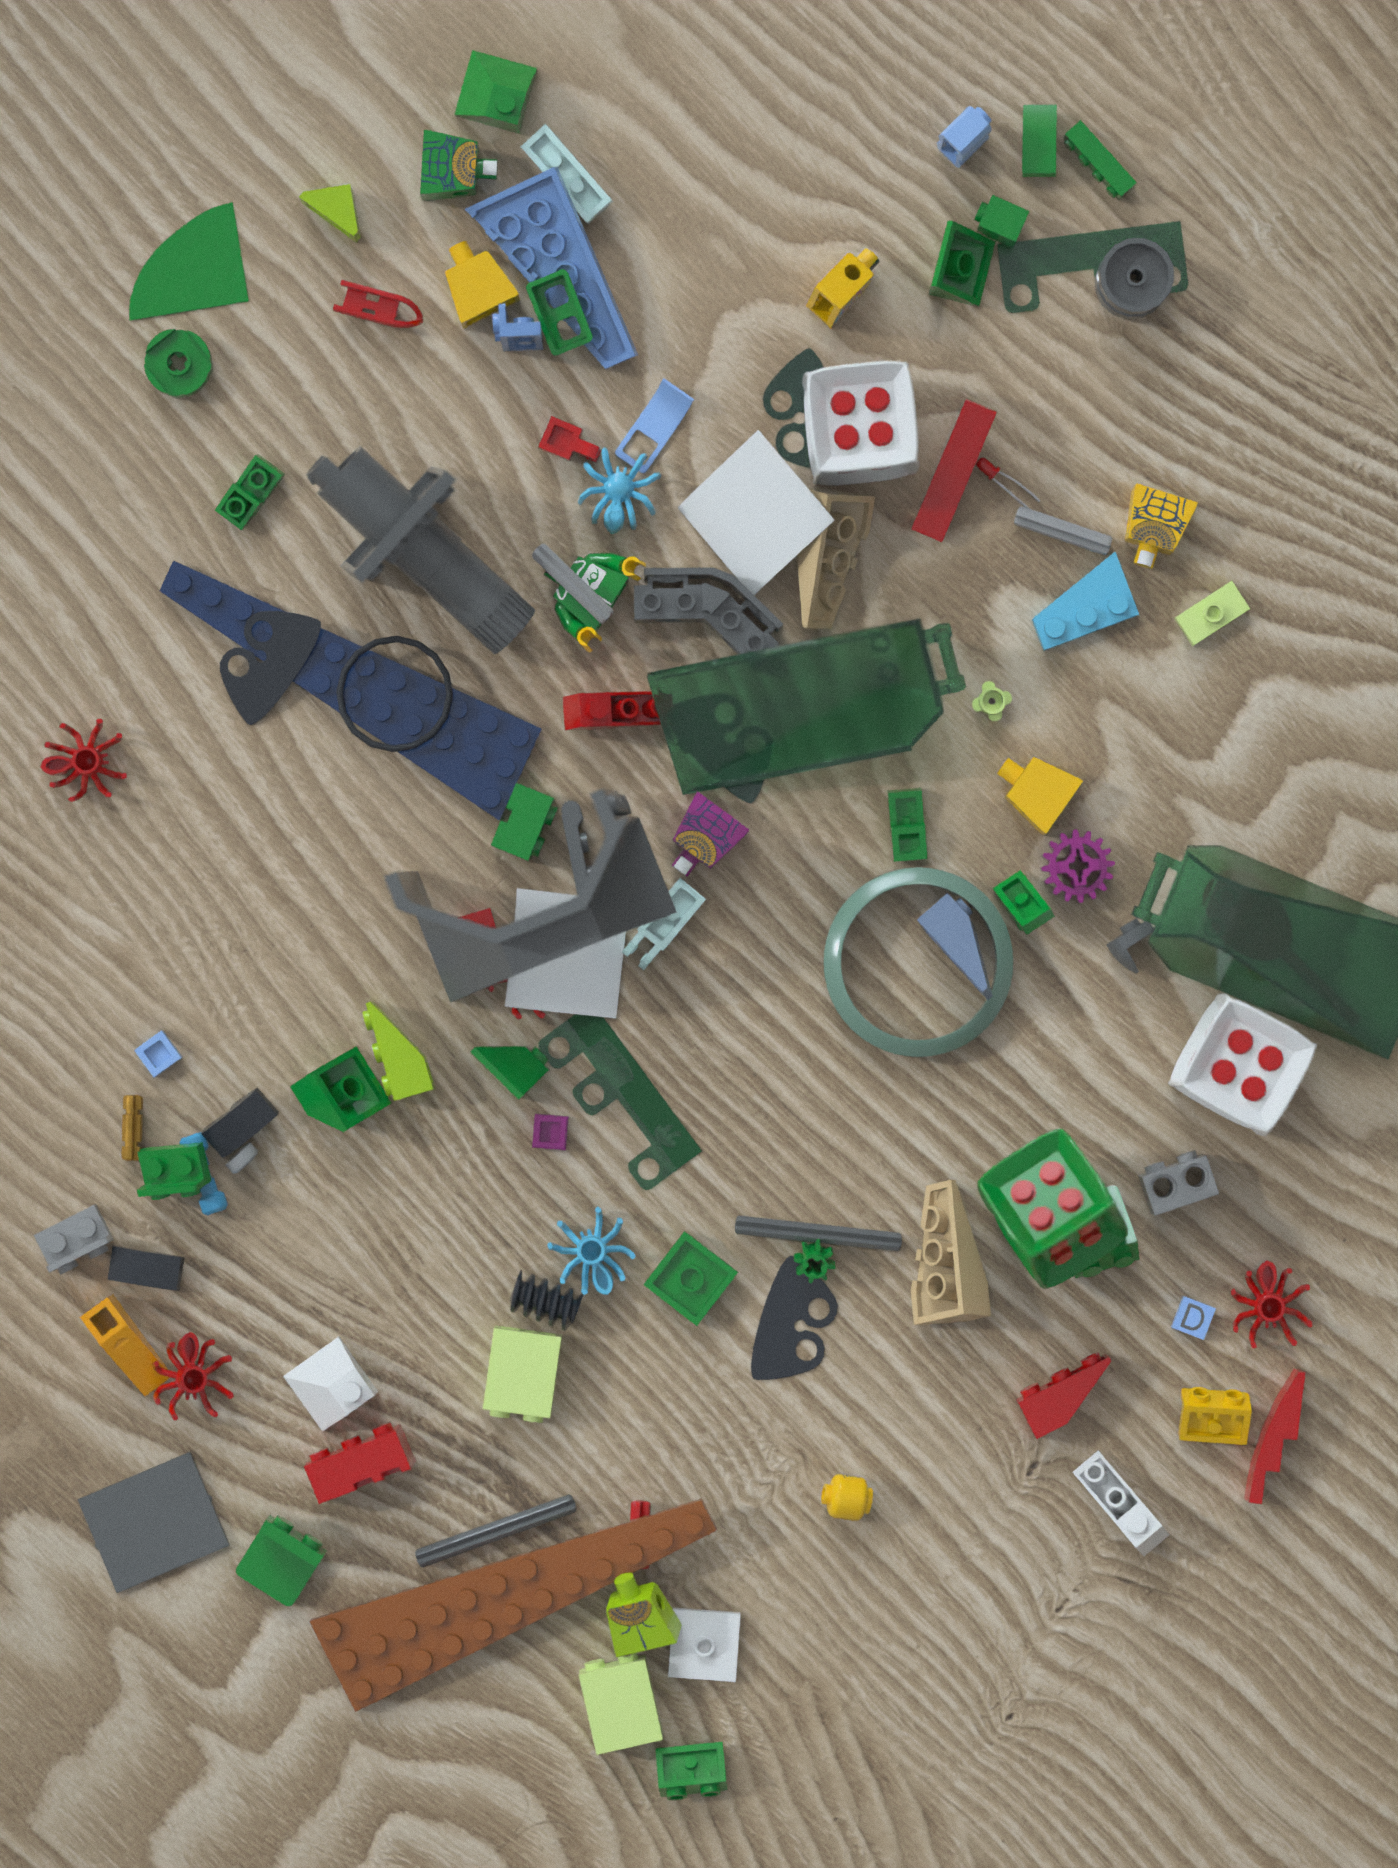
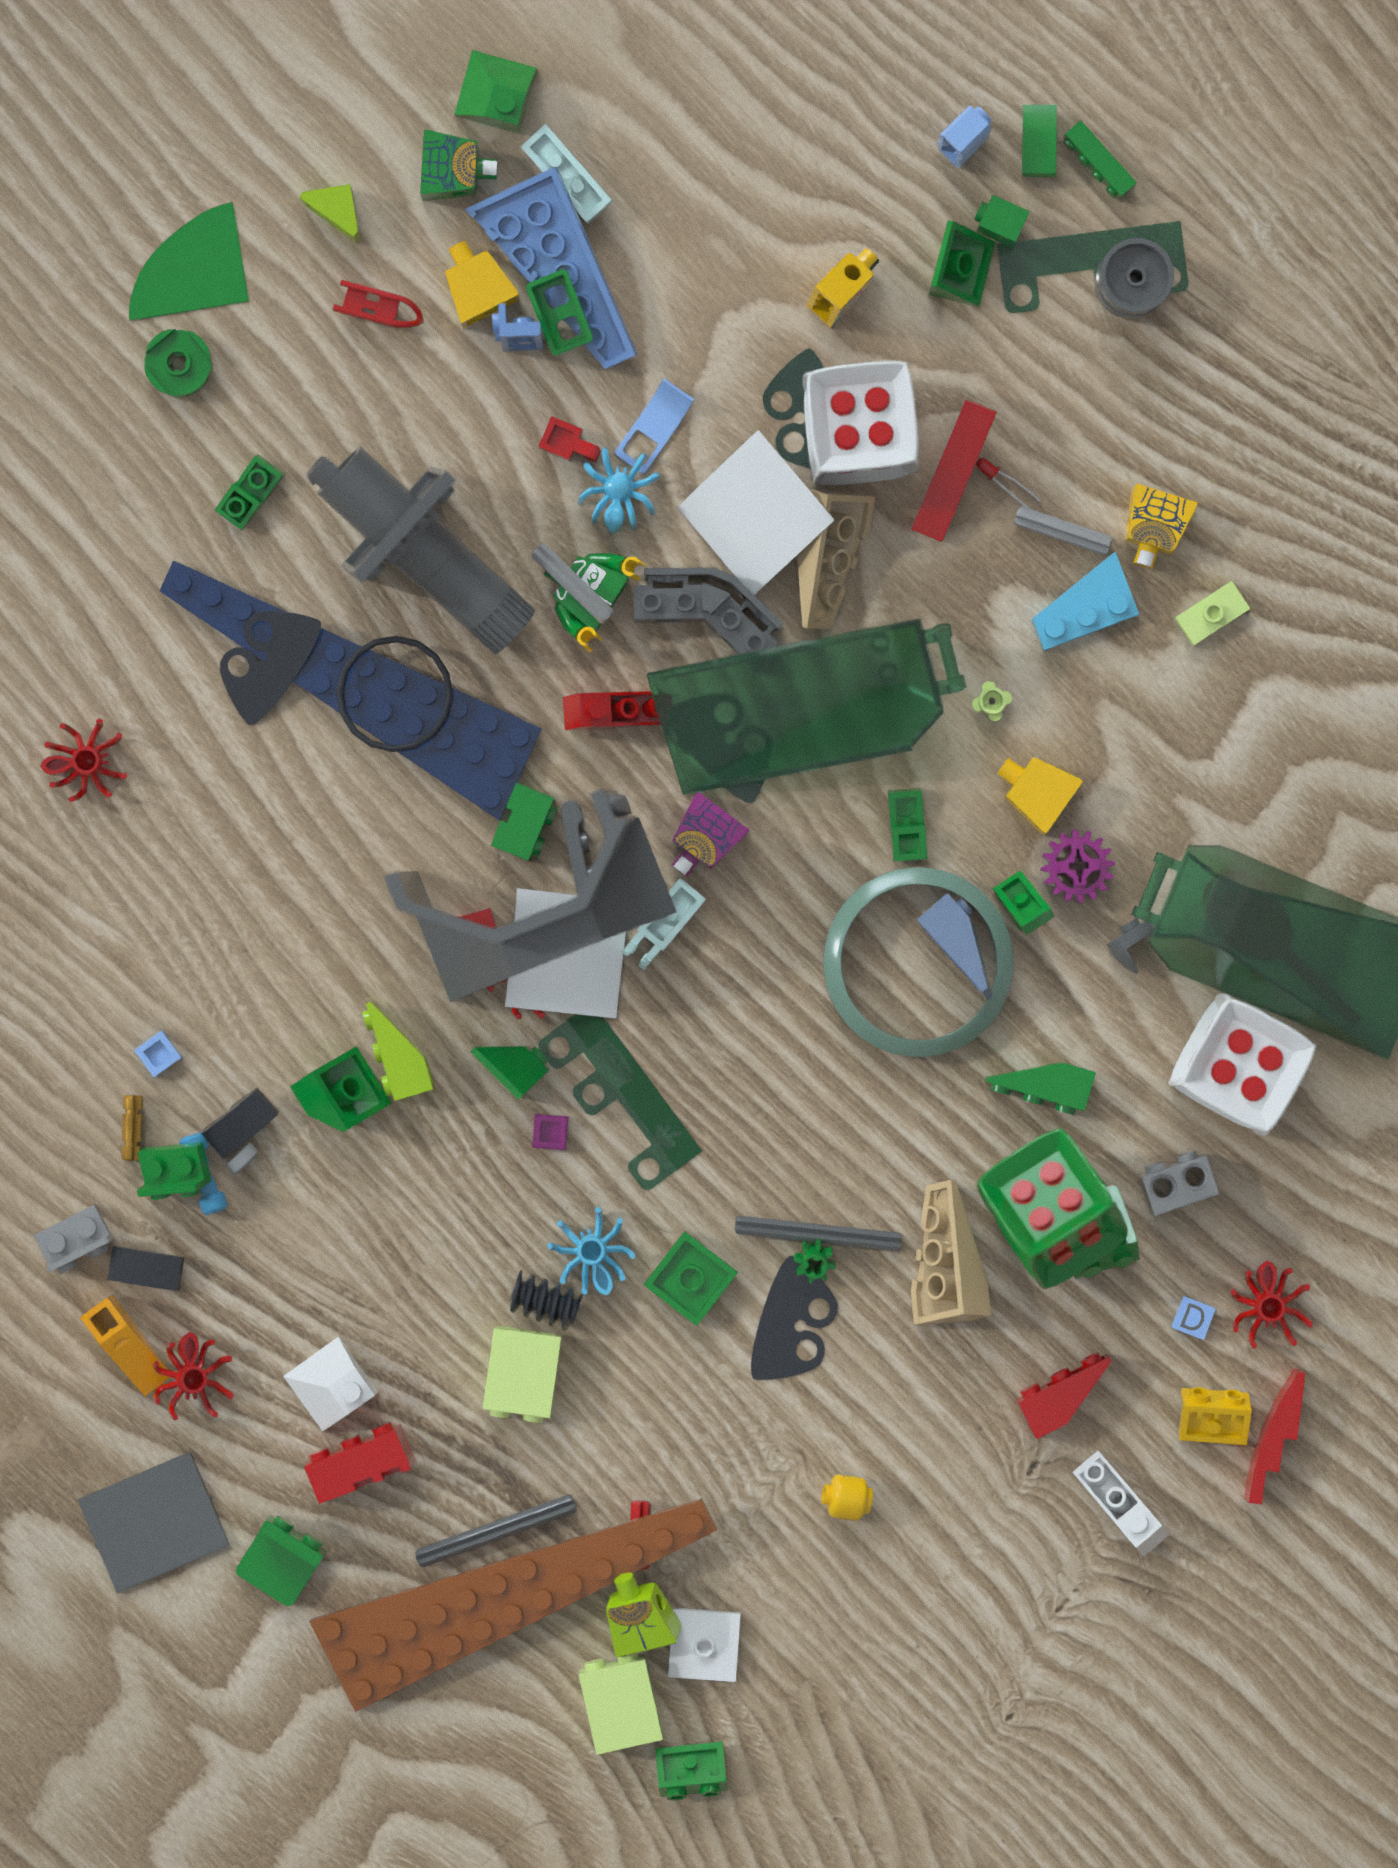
(1054, 1082): none -> green slope

